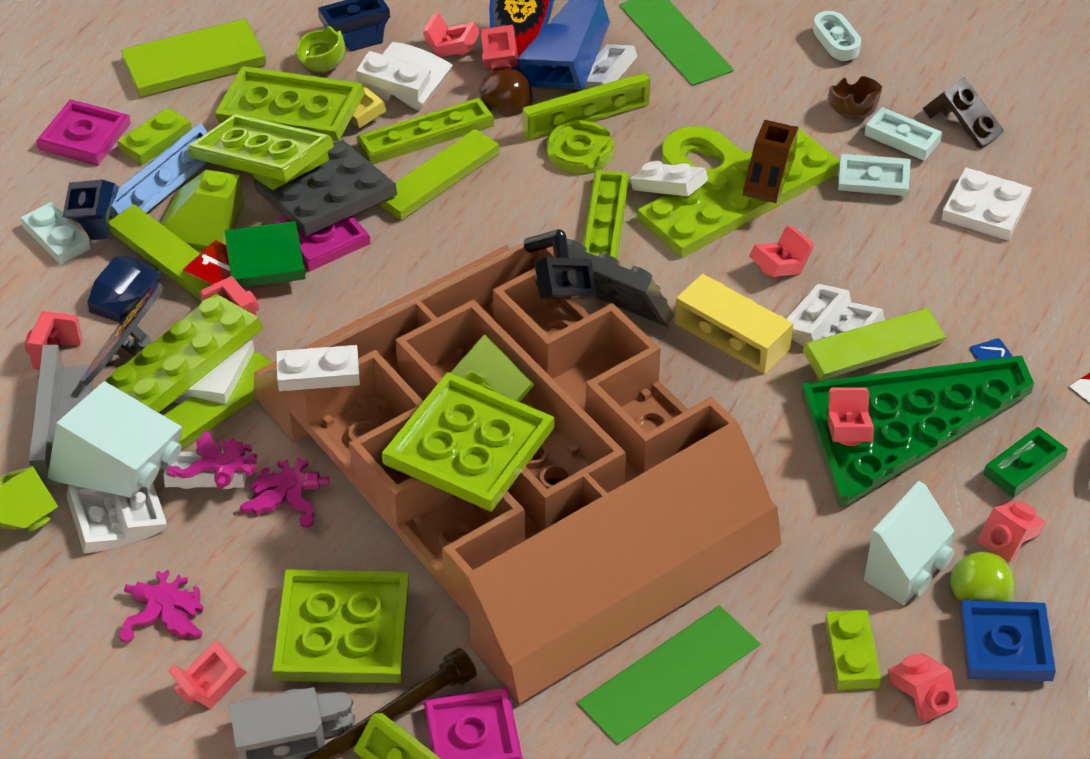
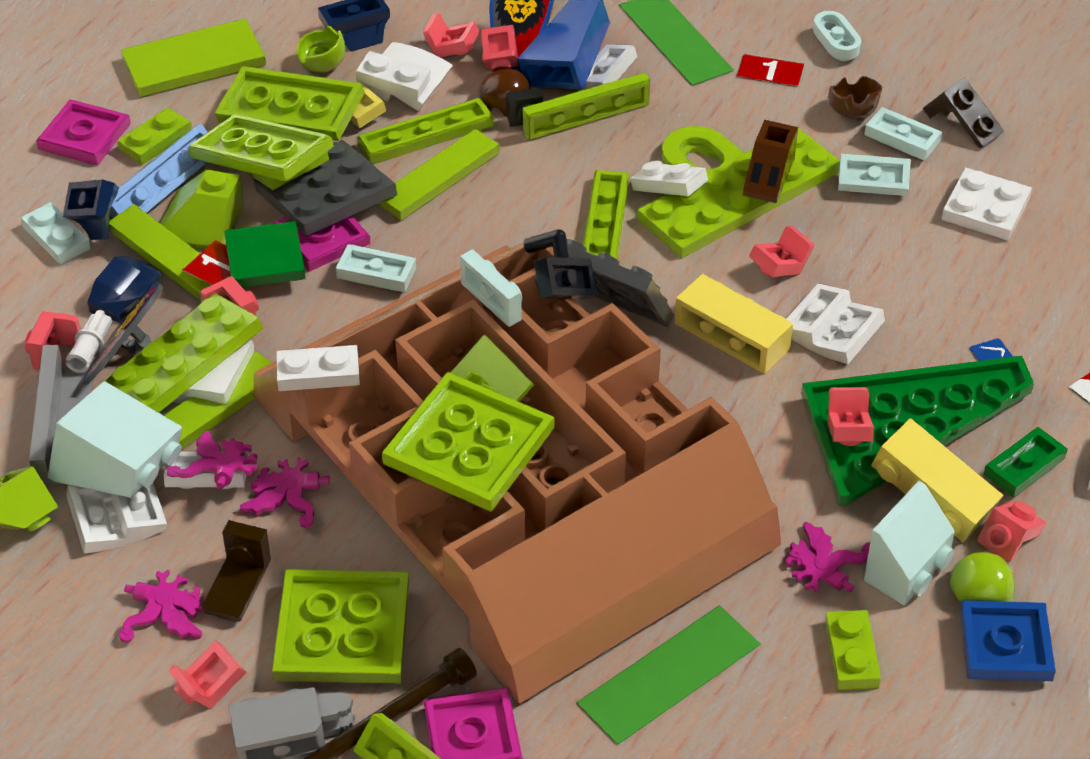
(88, 342): none -> white axle
(241, 572): none -> dark brown bracket
(376, 268): none -> light aqua plate
(491, 287): none -> light aqua plate
(517, 101): none -> pearl dark grey plate
(580, 147): lime tile -> none
(770, 70): none -> red sticker
(825, 564): none -> dark pink piece
(873, 343): lime tile -> none
(927, 682): coral bracket -> none
(958, 490): none -> light yellow brick

